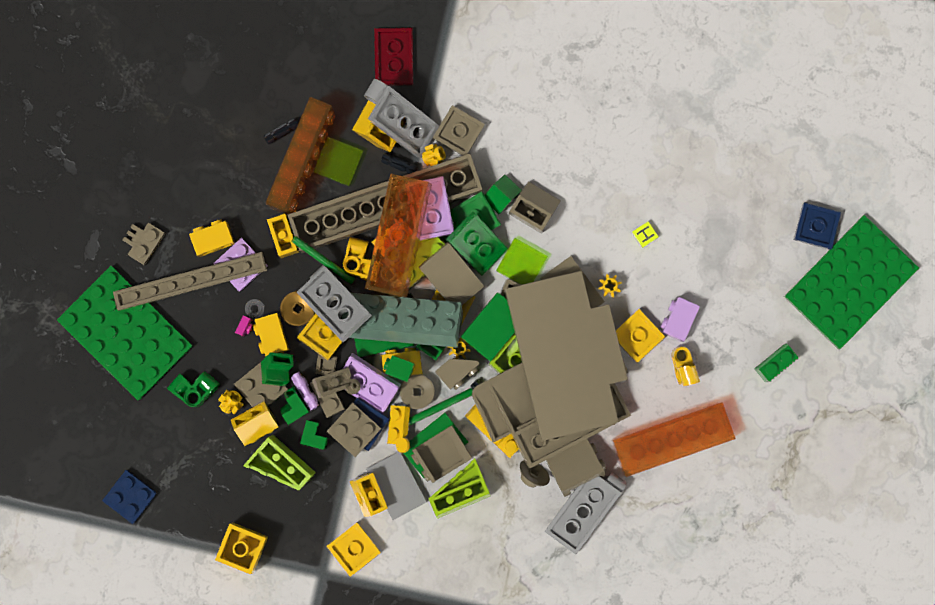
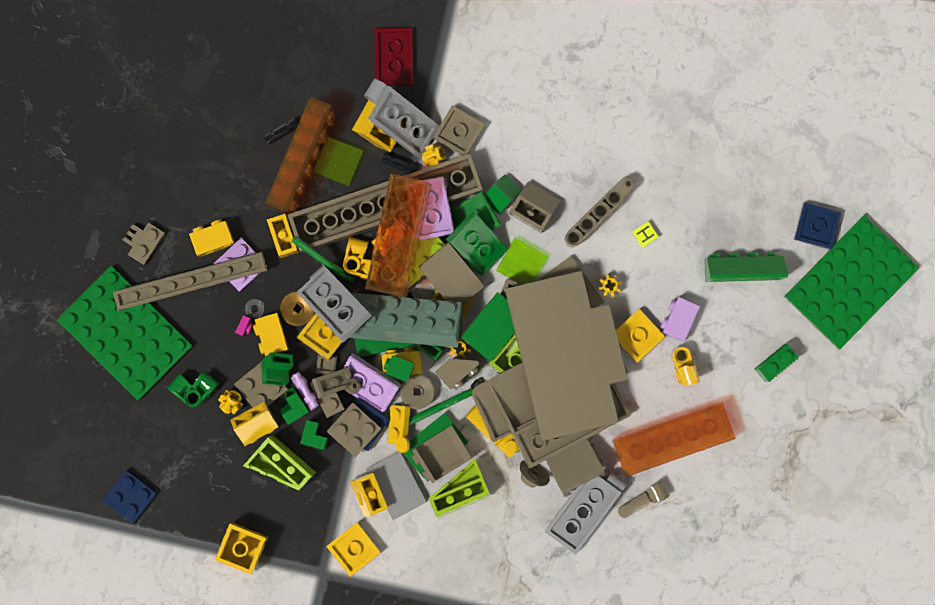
(619, 189): none -> dark tan piece
(655, 493): none -> dark tan piece
(745, 268): none -> green slope

